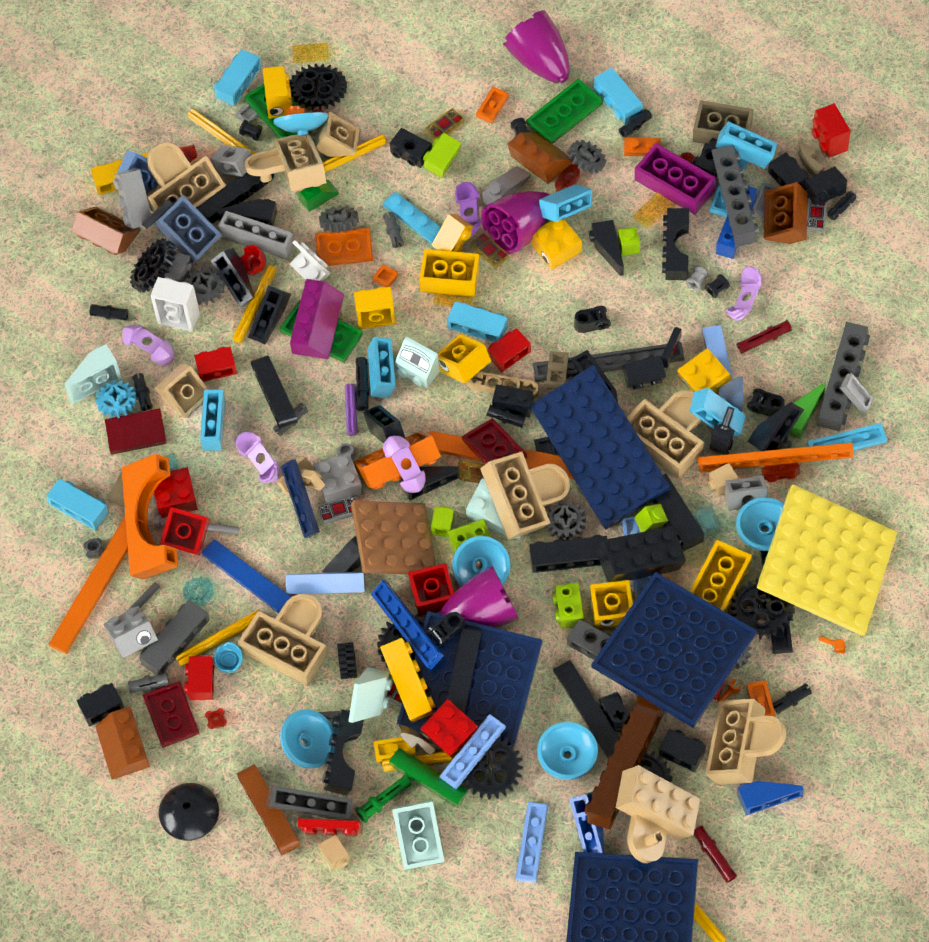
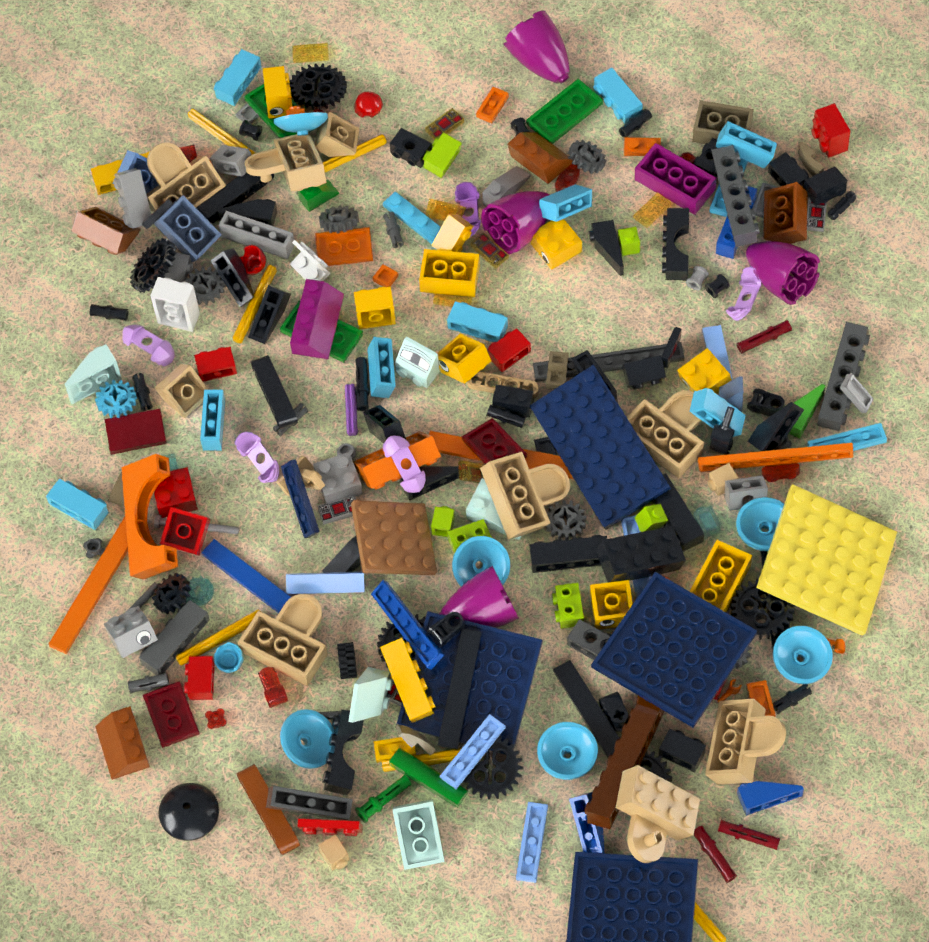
(100, 703): black brick -> none
(171, 593): none -> black gear
(273, 690): none -> clear red piece
(368, 104): none -> red hair
(430, 588): red brick -> none
(440, 210): none -> clear yellow slope
(449, 728): red brick -> none
(592, 319): black piece -> none
(725, 826): none -> dark red pin
(776, 261): none -> magenta cylinder
(804, 643): none -> medium azure dish

